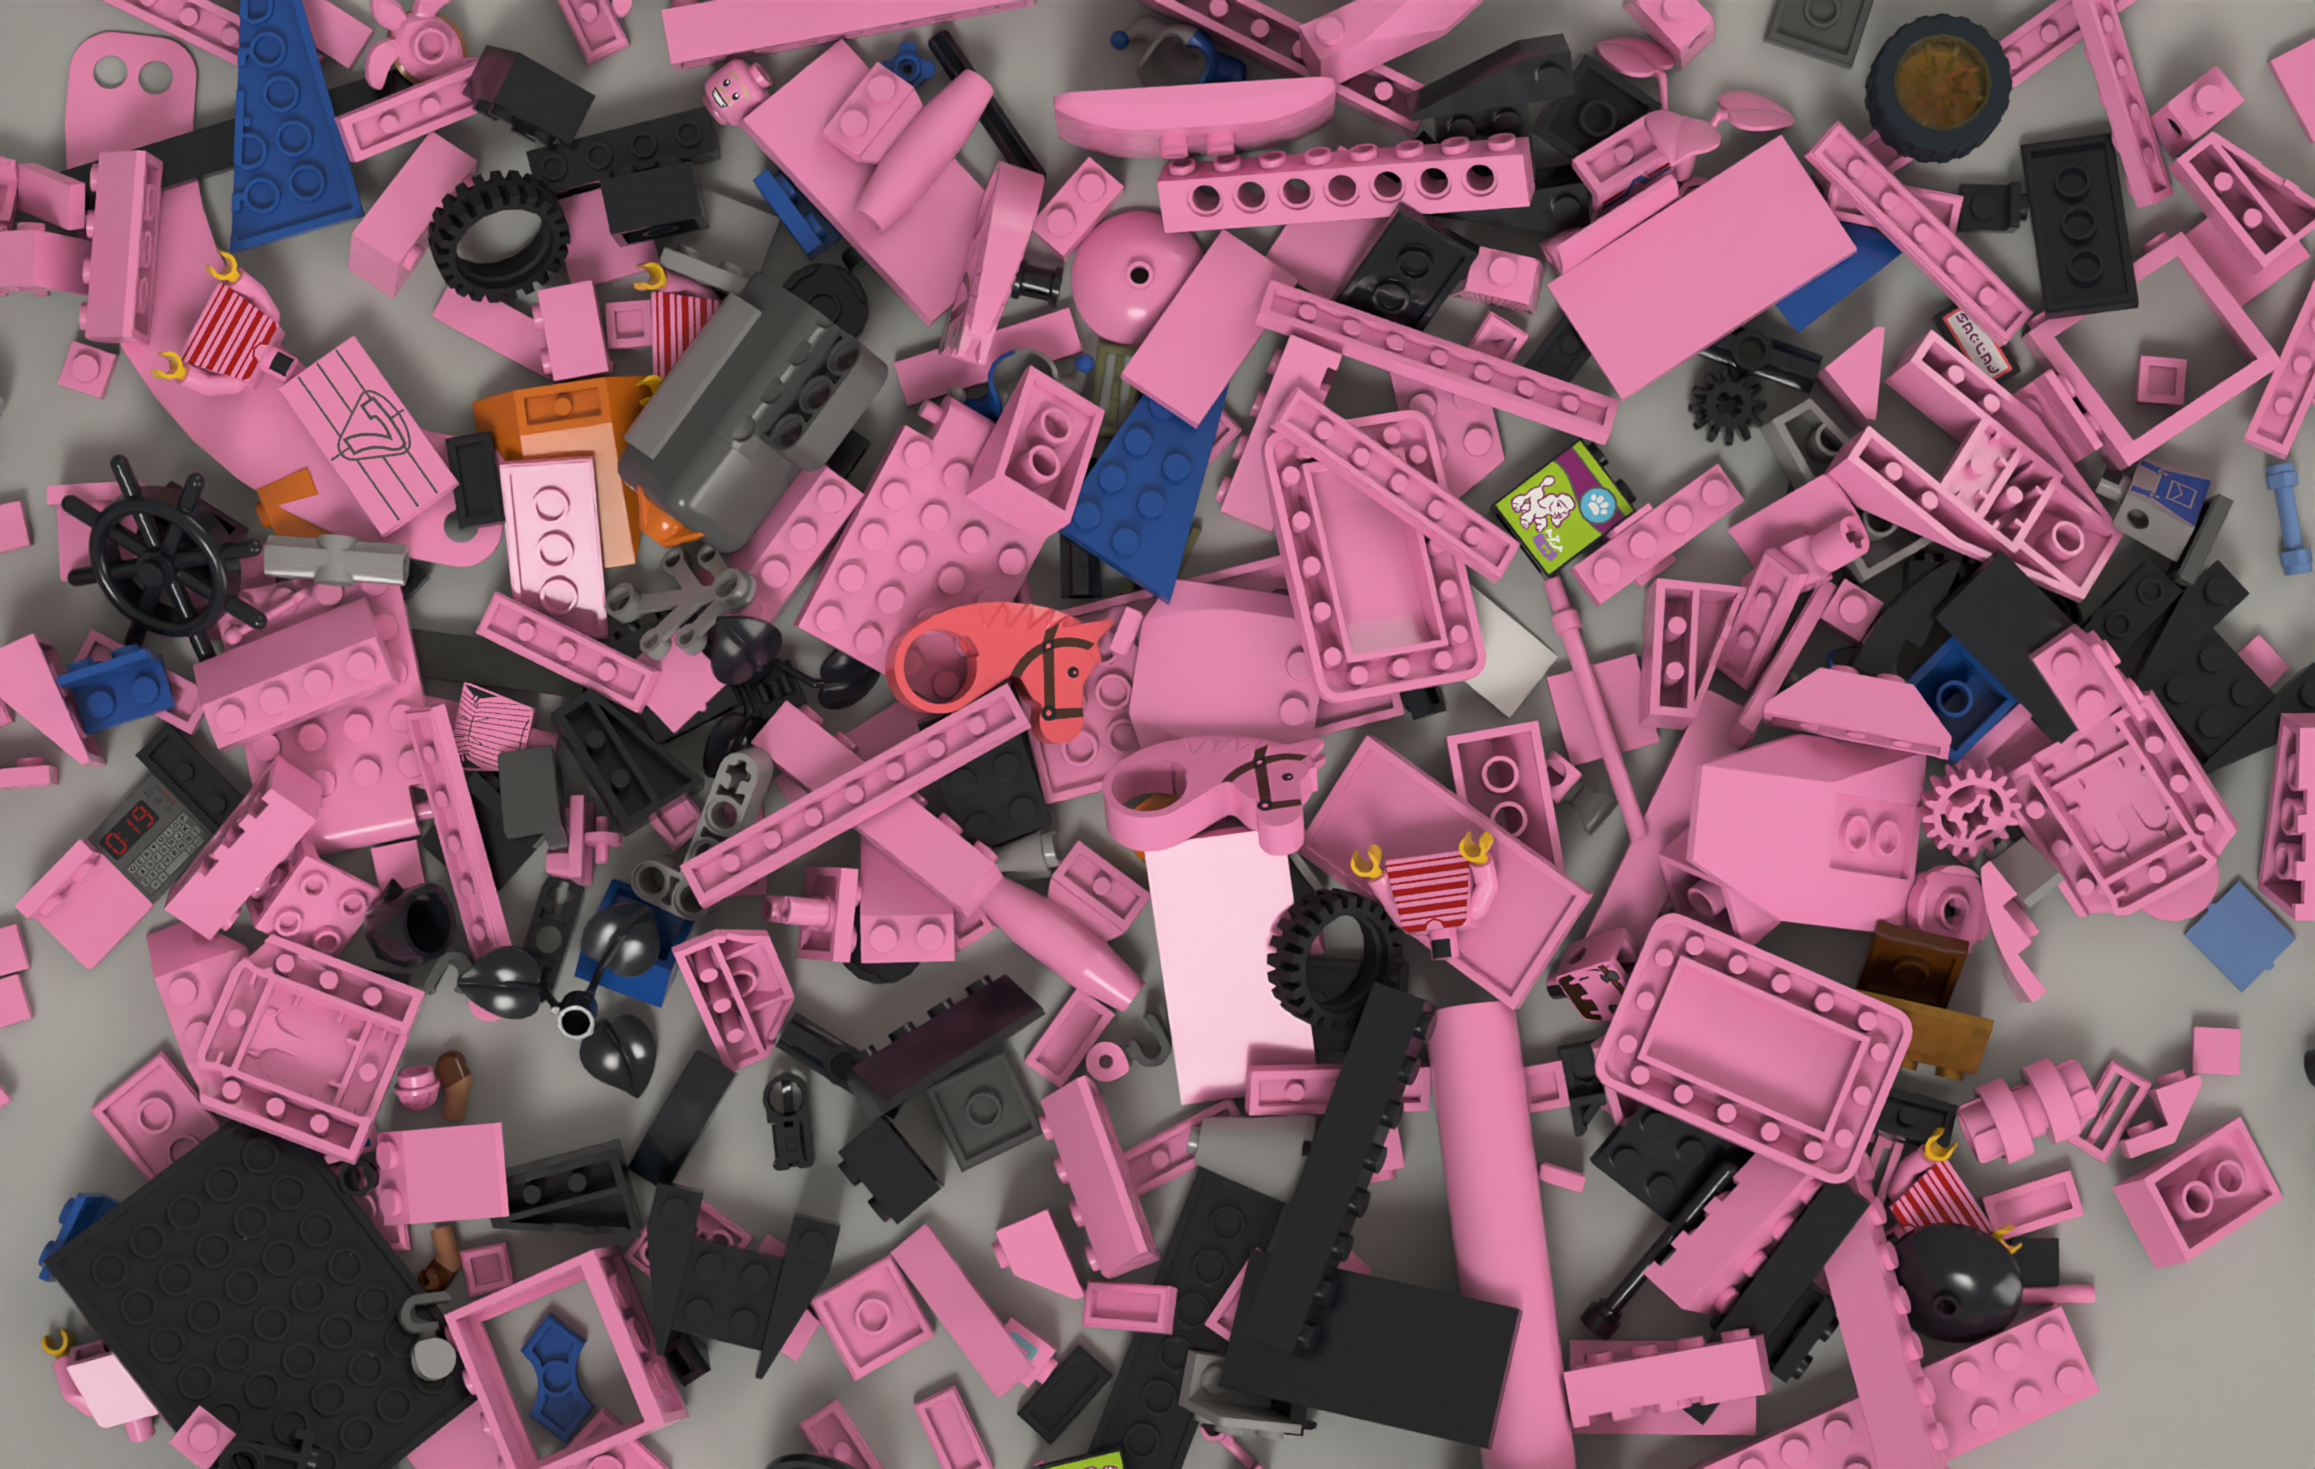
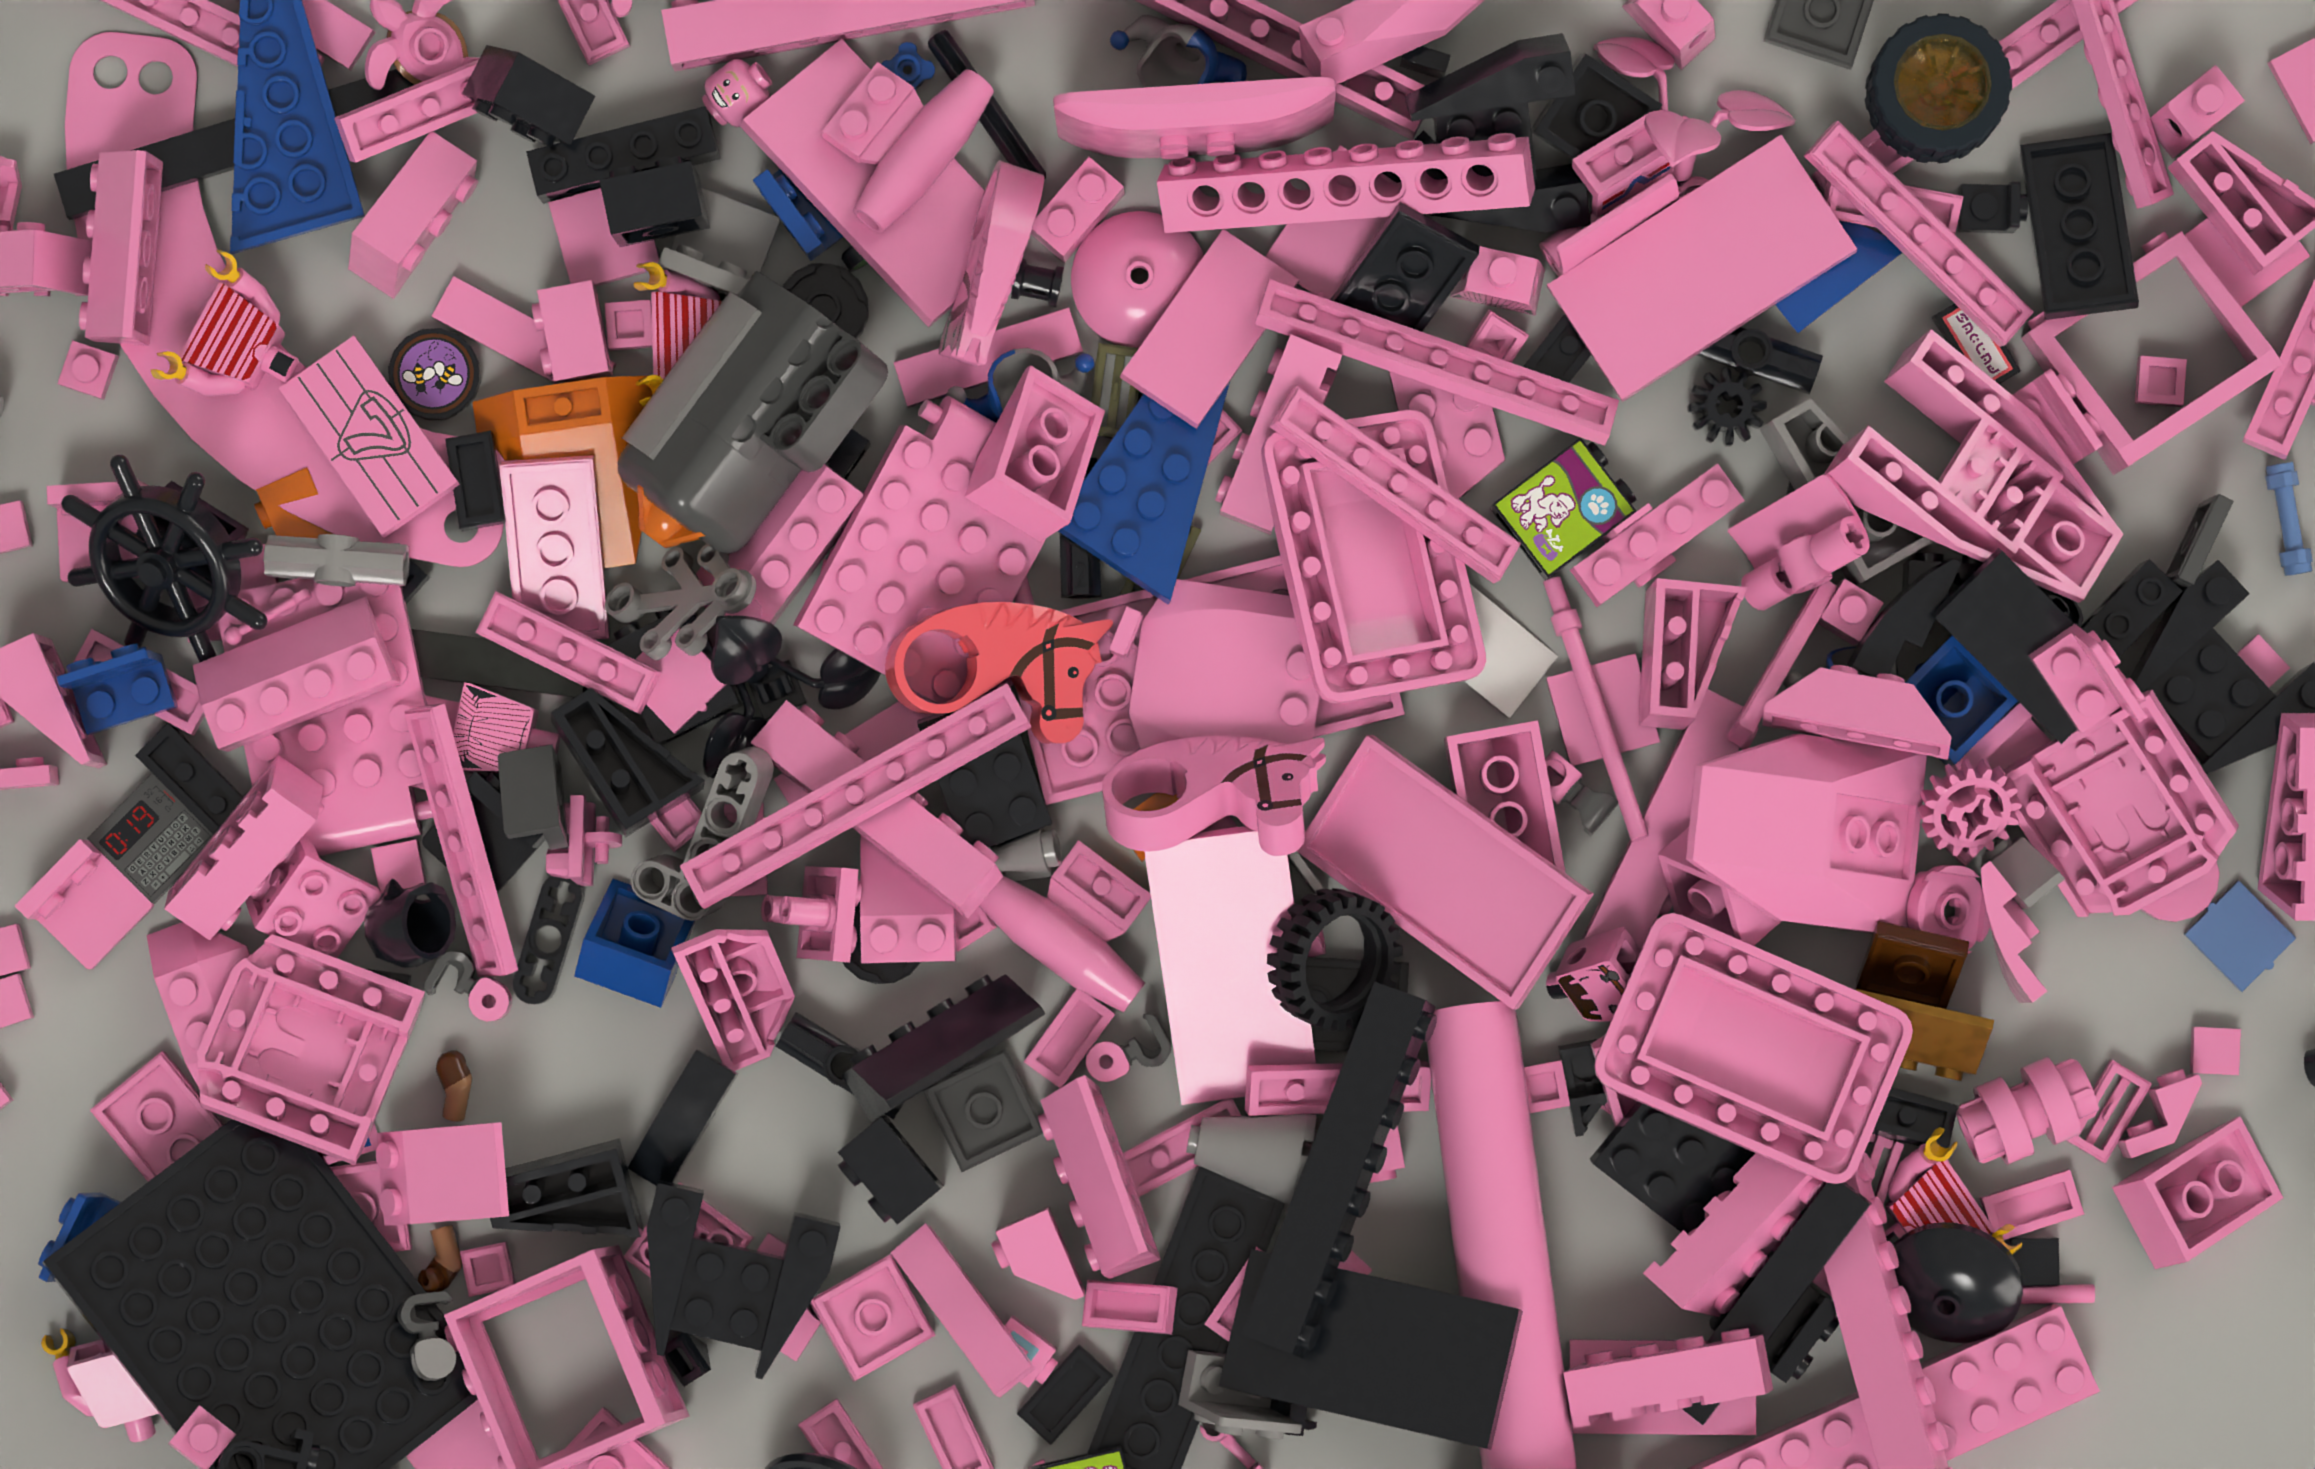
(51, 196): bright pink tile -> none
(352, 1181): black hinge -> none
(417, 1087): bright pink plate -> none
(434, 374): none -> tile
(486, 199): black tyre -> none
(555, 1357): blue tile -> none
(614, 1053): black plant -> none
(791, 1129): black piece -> none
(1423, 702): black plate -> none
(1426, 61): none -> black tile
(1434, 891): torso -> none
(1561, 1176): bright pink tile -> none
(1604, 1316): black piece -> none
(1761, 618): bright pink tile -> none
(1855, 379): bright pink slope -> none
(2156, 504): light grey torso -> none

